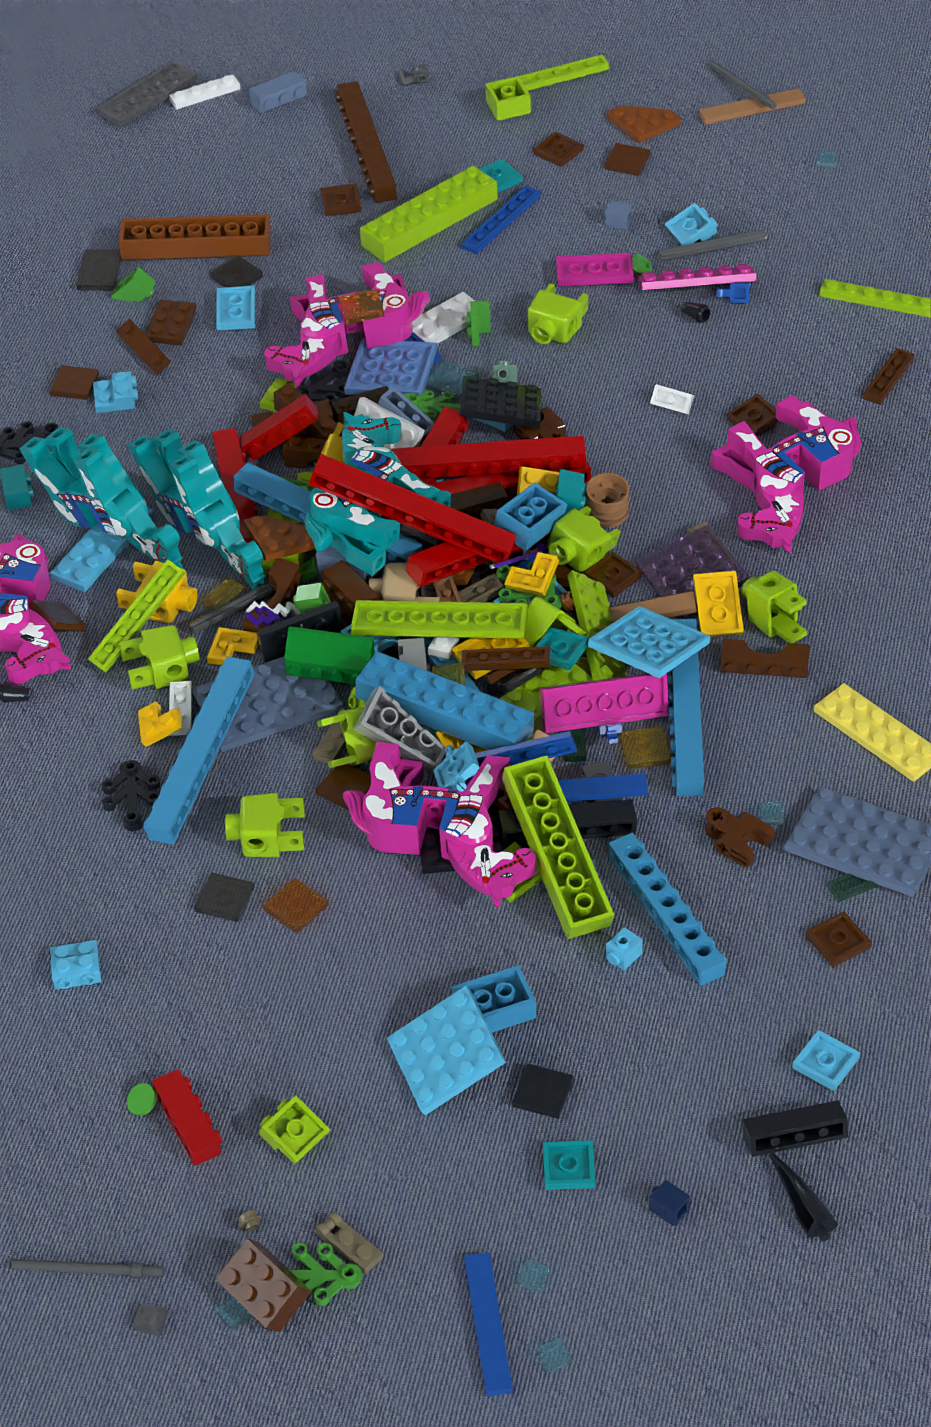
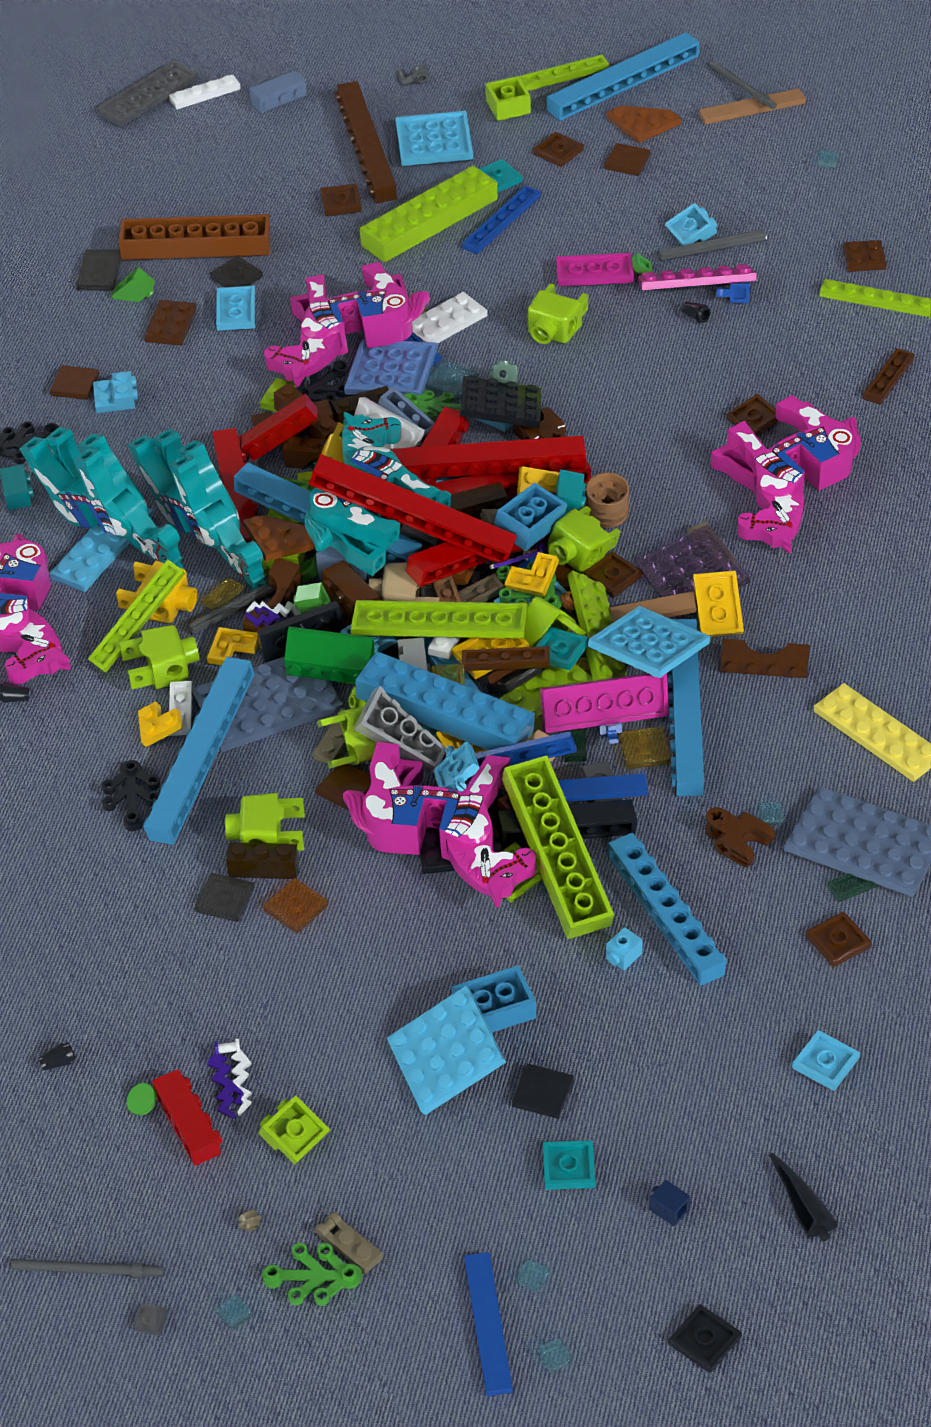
(58, 615): tile -> none
(58, 1056): none -> black cone
(75, 964): medium azure plate -> none
(143, 346): reddish brown plate -> none
(216, 1062): none -> piece
(262, 860): none -> dark brown brick
(263, 1285): brick -> none
(361, 306): clear orange tile -> none
(434, 138): none -> medium azure plate
(480, 320): bright green bracket -> none
(618, 214): sand blue brick -> none
(622, 76): none -> dark azure brick
(671, 399): white plate -> none
(705, 1338): none -> black tile
(776, 595): lime piece -> none
(795, 1128): black brick -> none
(864, 255): none -> reddish brown plate

